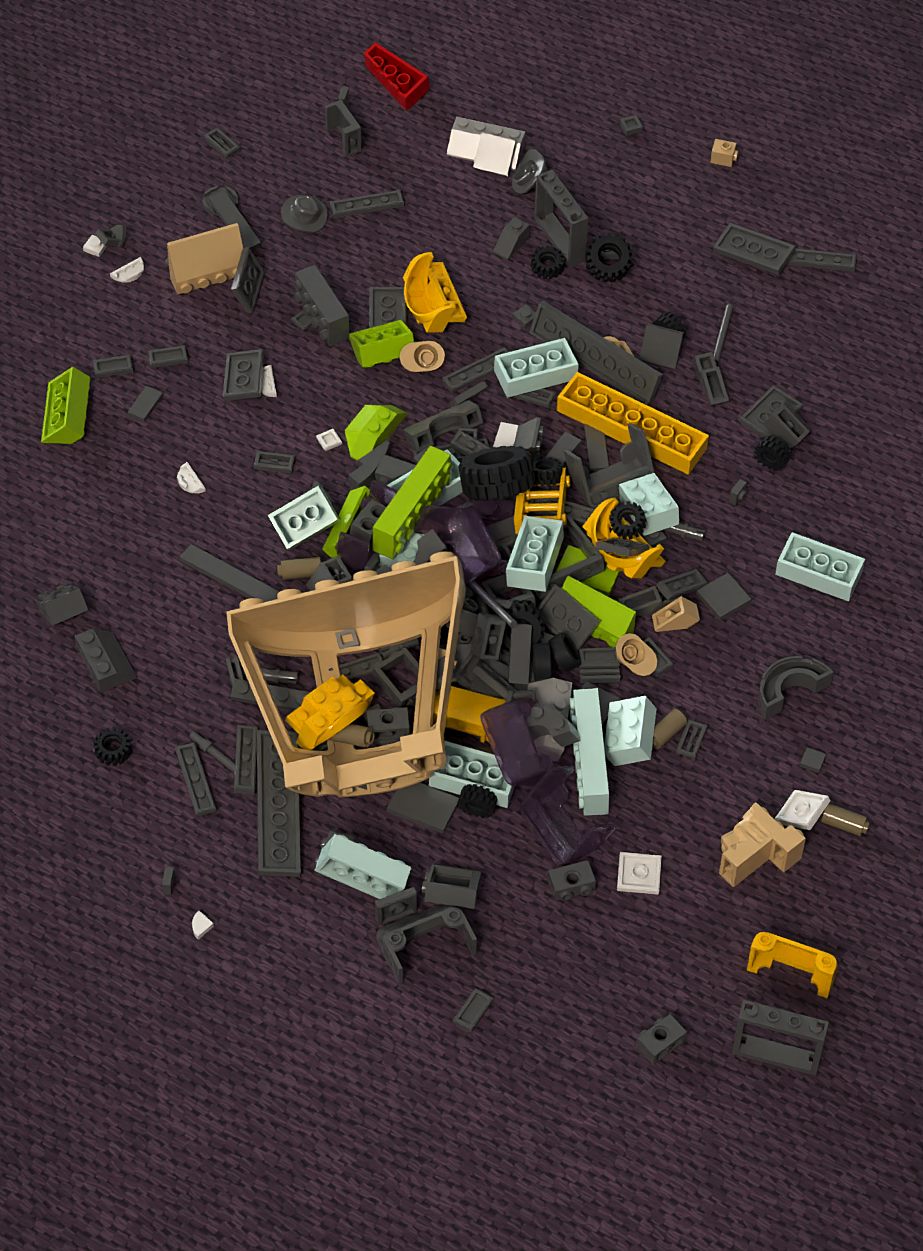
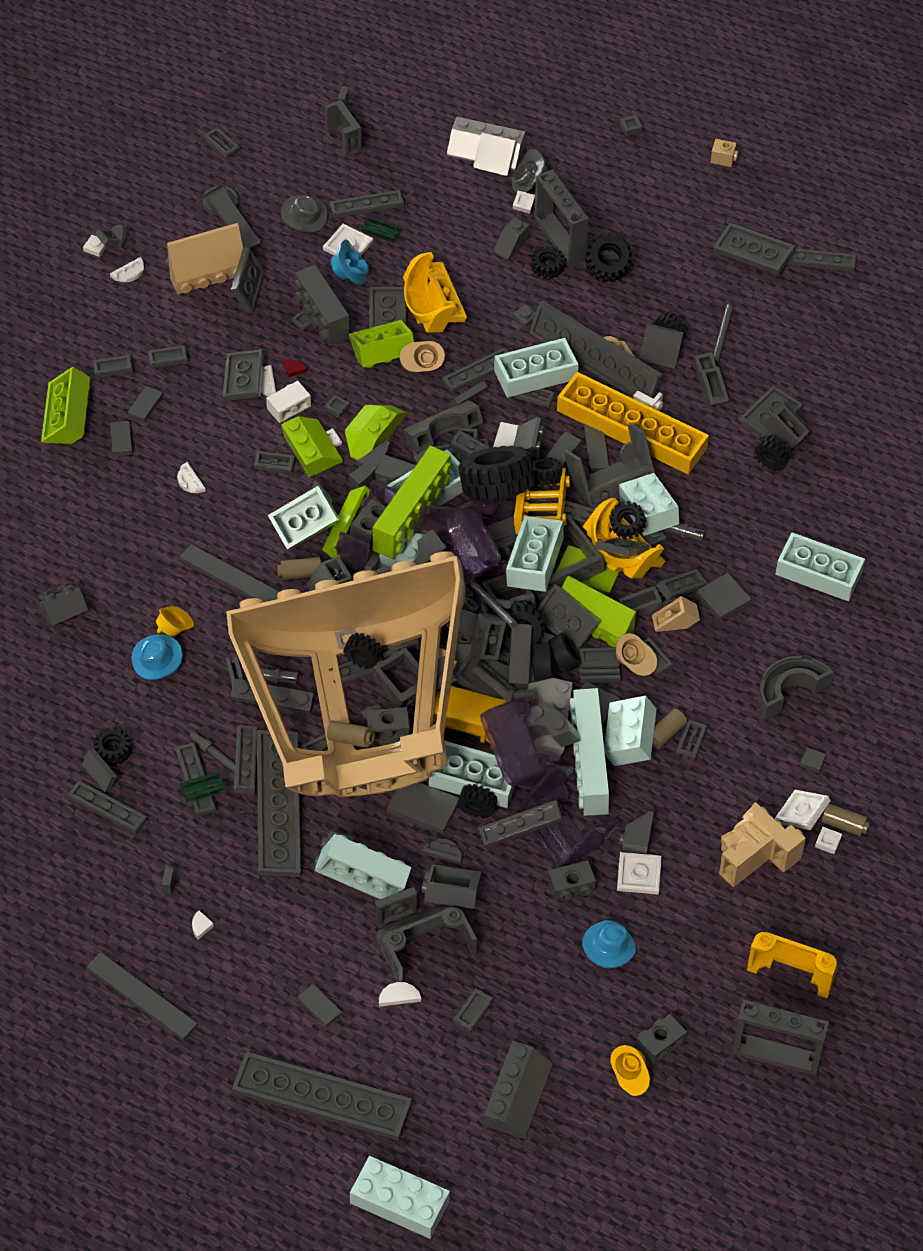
(99, 770): none -> dark grey tile
(104, 658): dark grey slope -> none
(107, 807): none -> dark grey tile
(121, 438): none -> dark grey tile
(142, 996): none -> dark grey tile
(156, 656): none -> dark azure hat
(173, 621): none -> yellow piece
(201, 784): none -> clear green tile
(288, 401): none -> white brick
(293, 367): none -> dark red tile
(310, 445): none -> lime slope
(319, 1005): none -> dark grey tile
(322, 1095): none -> dark grey plate
(329, 710): yellow piece -> none
(337, 406): none -> dark grey tile
(349, 264): none -> dark azure hat
(357, 239): none -> white tile
(362, 650): none -> black tyre
(382, 228): none -> clear green tile
(396, 75): red wedge -> none
(399, 994): none -> white tile
(399, 1197): none -> light aqua brick
(444, 850): none -> dark grey tile
(517, 1090): none -> dark grey slope
(520, 823): none -> dark grey tile
(523, 202): none -> white plate
(608, 944): none -> dark azure hat
(630, 1069): none -> yellow piece
(637, 834): none -> dark grey slope
(655, 403): none -> white bracket
(738, 492): dark grey plate -> none
(828, 840): none -> white plate

